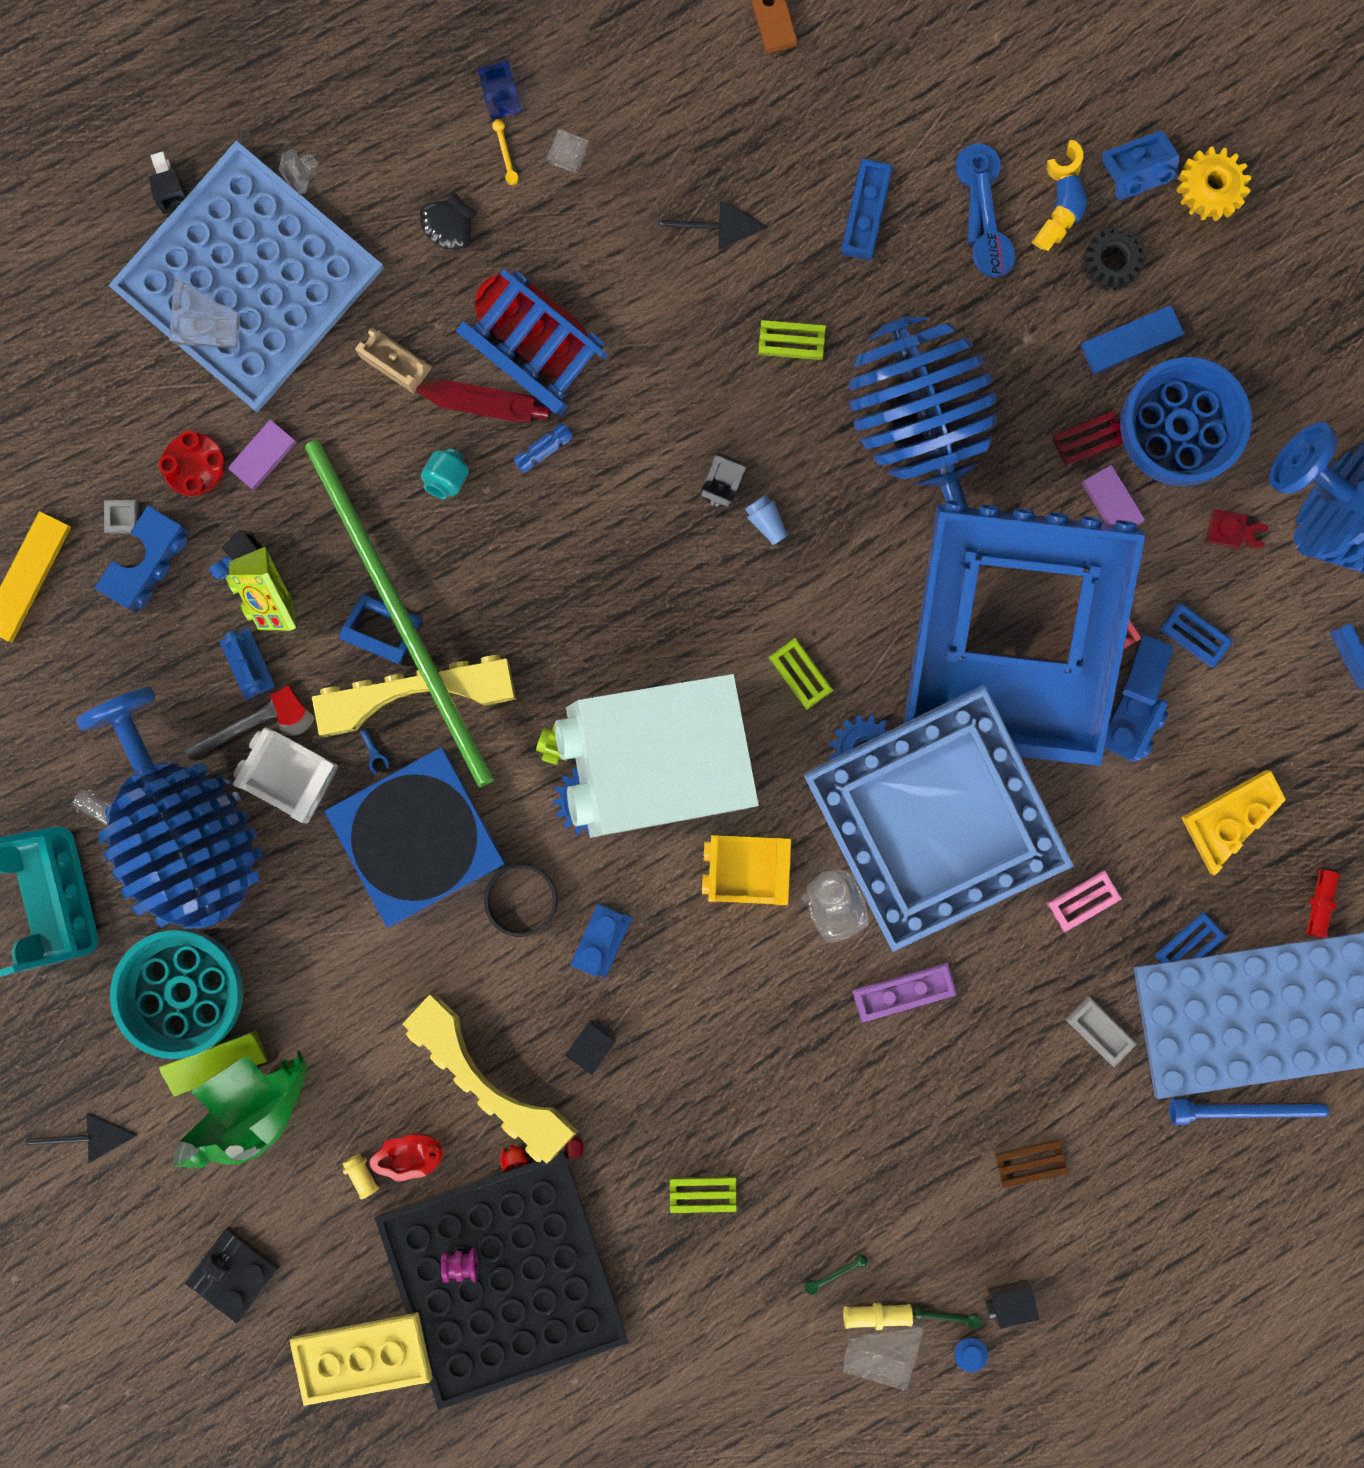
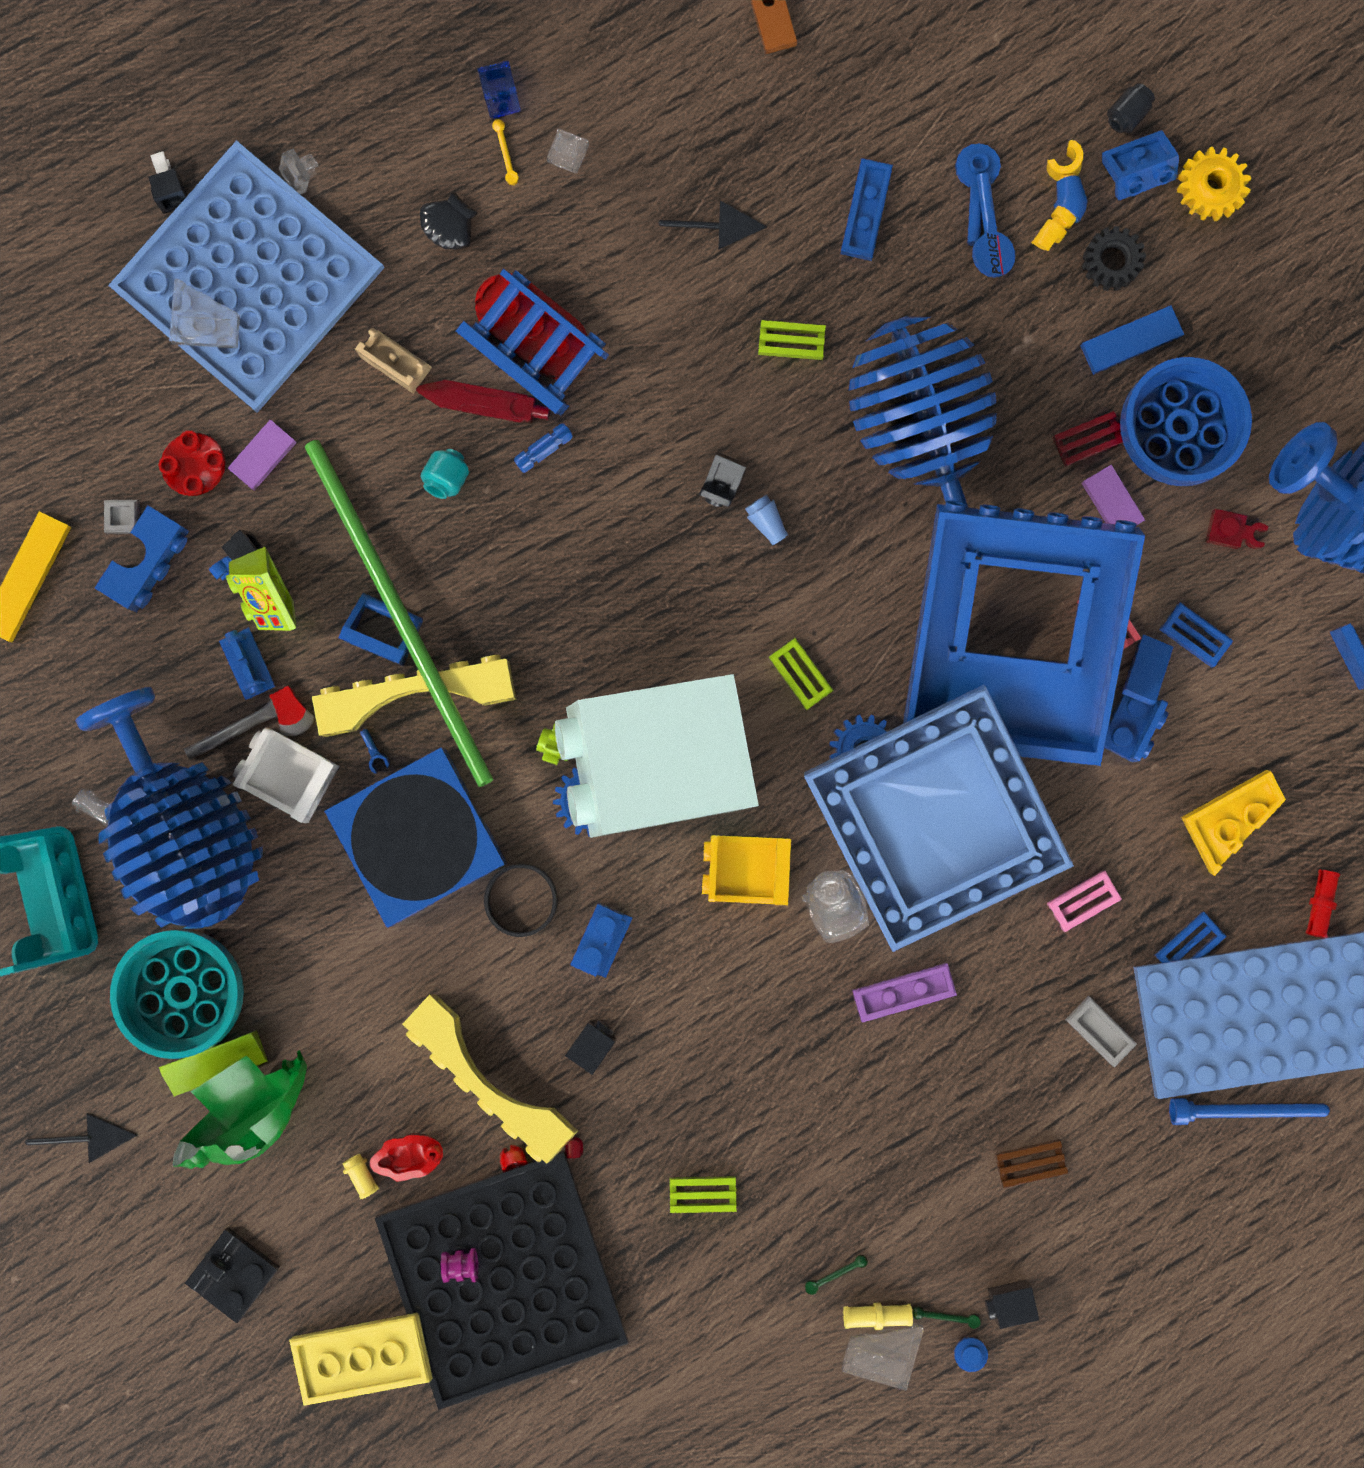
(1130, 108): none -> black brick

